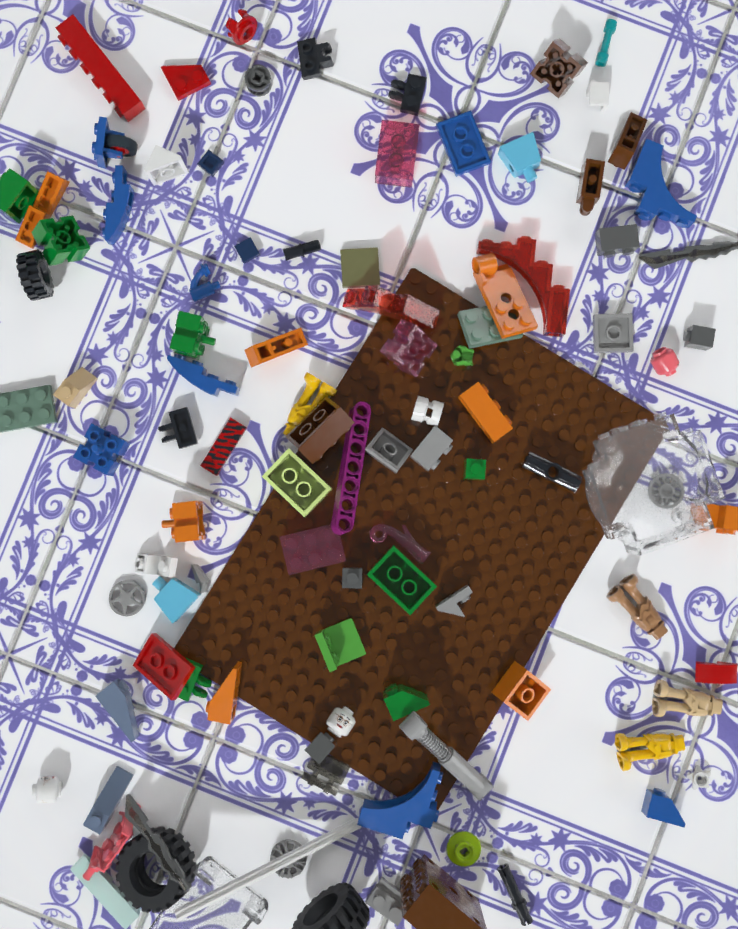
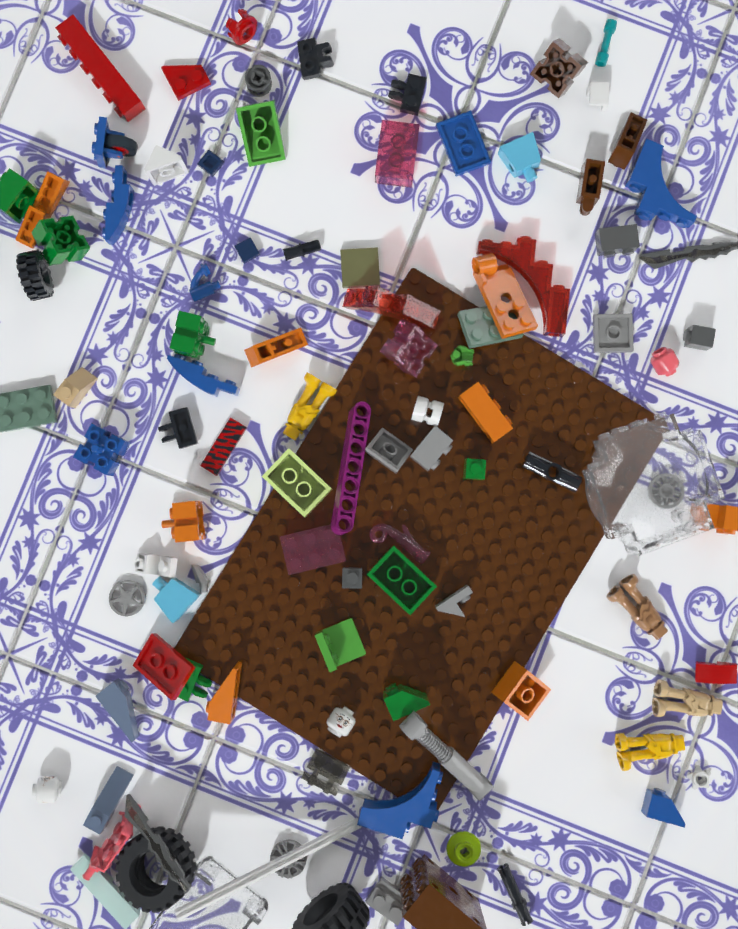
(261, 133): none -> bright green slope
(320, 429): reddish brown brick -> none
(320, 747): dark grey brick -> none

